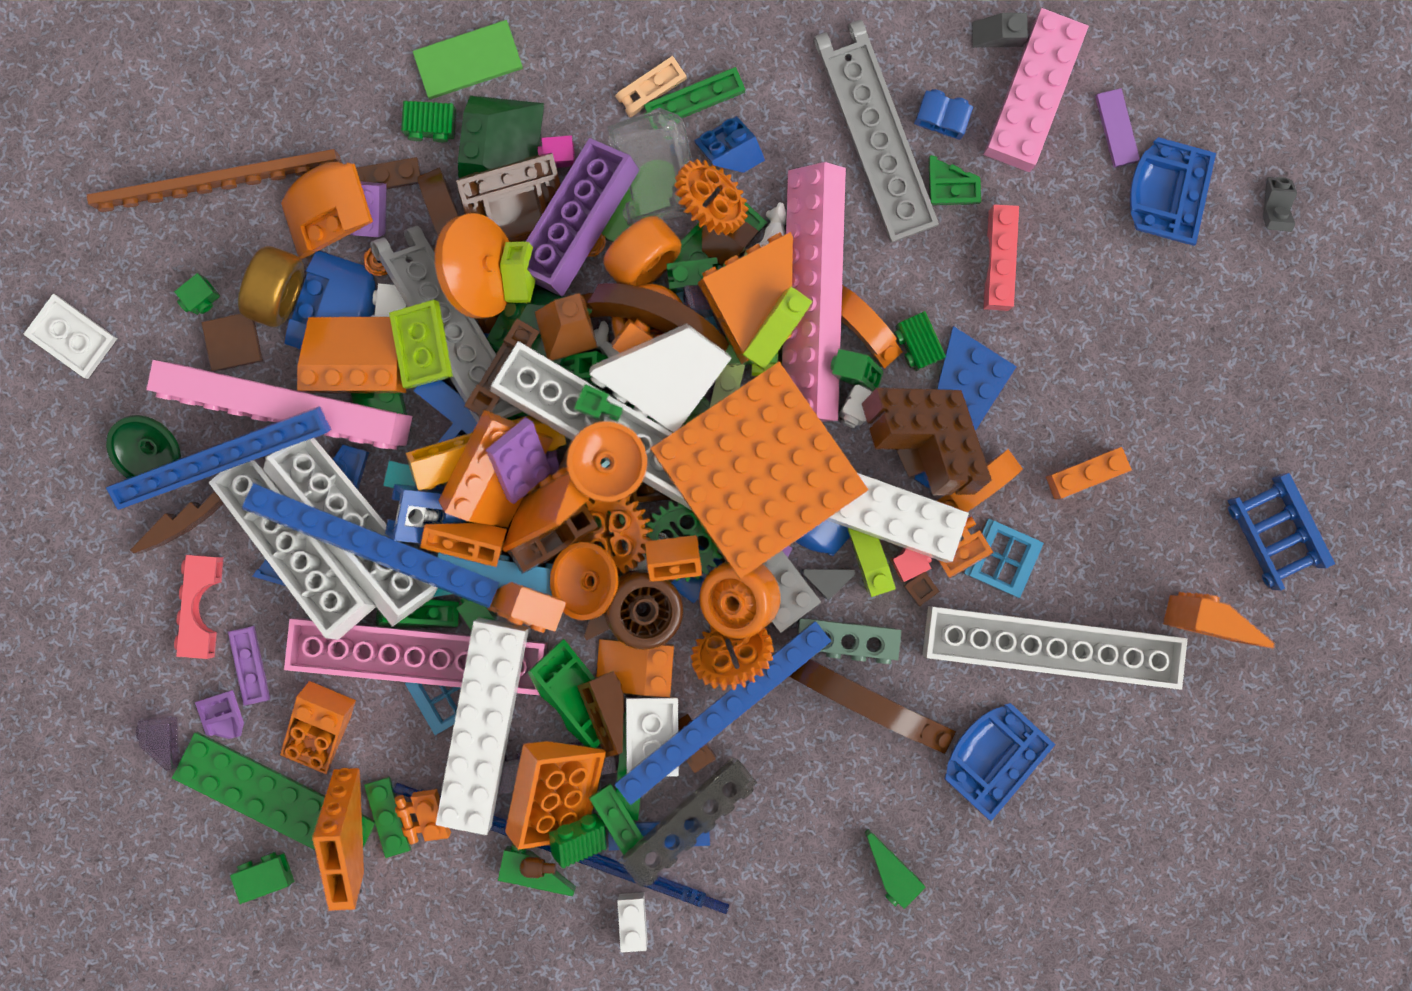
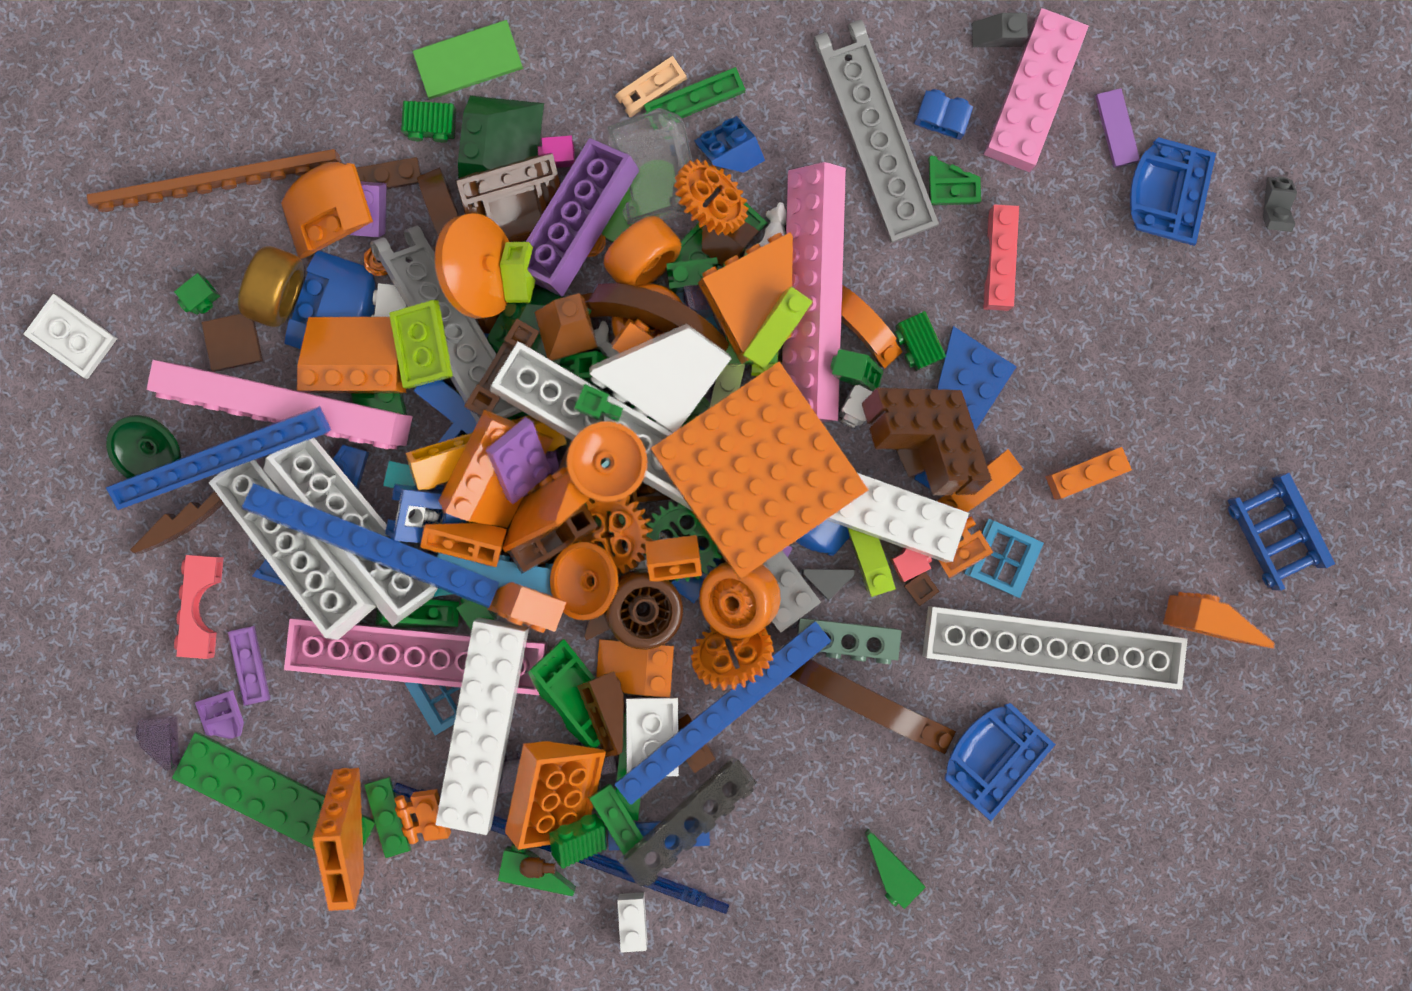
(261, 878): green brick -> none
(317, 726): orange slope -> none

